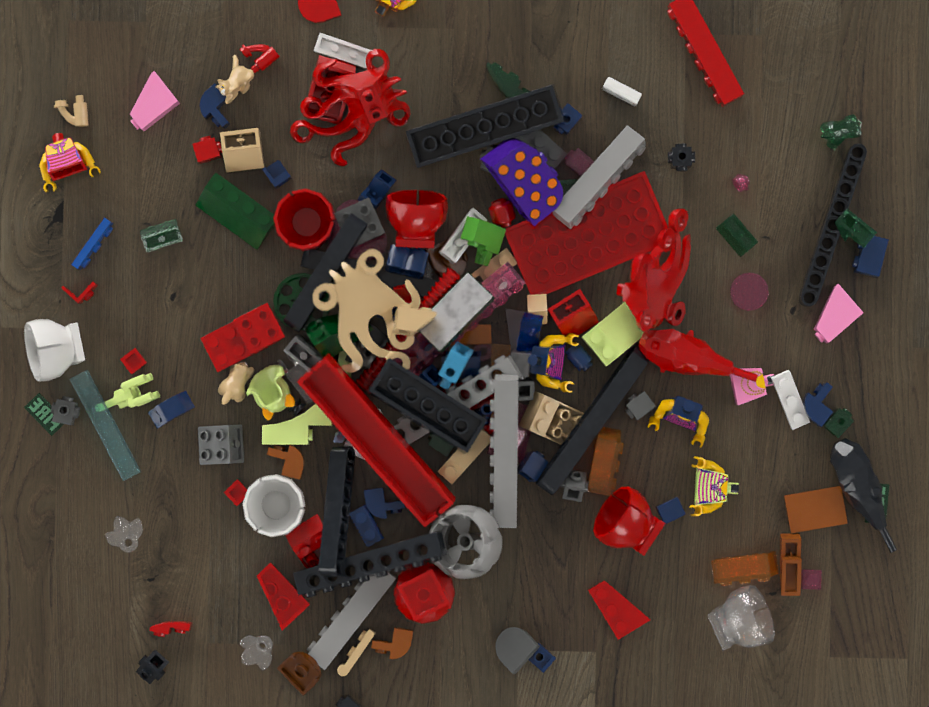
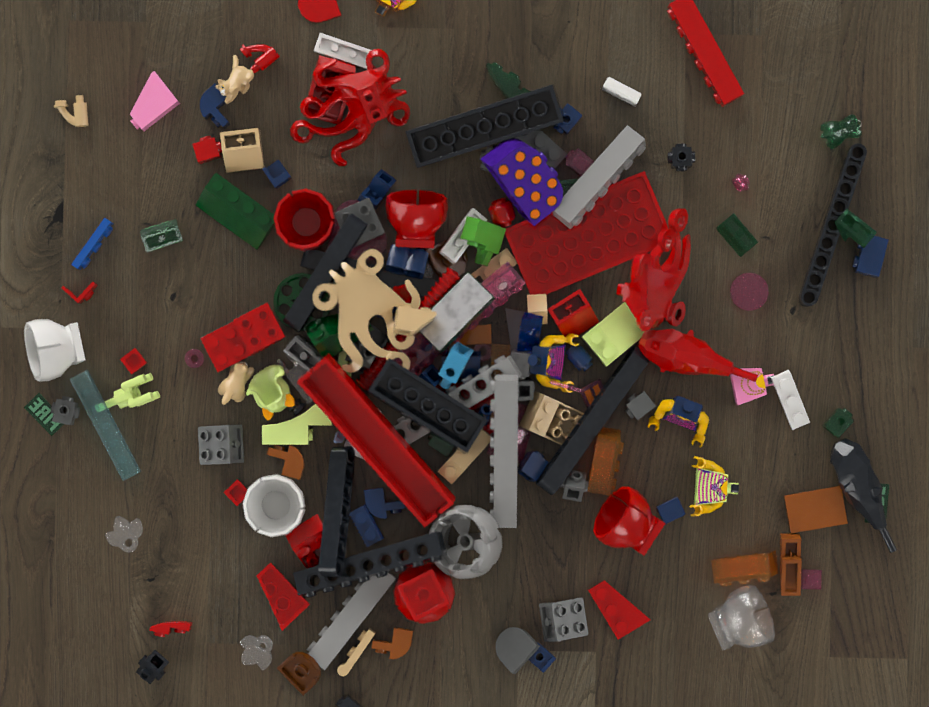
(64, 159): torso -> none
(171, 409): dark blue brick -> none
(189, 354): none -> clear pink plate
(563, 619): none -> dark grey bracket
(588, 392): none -> piece
(813, 405): dark blue brick -> none
(836, 315): bright pink slope -> none

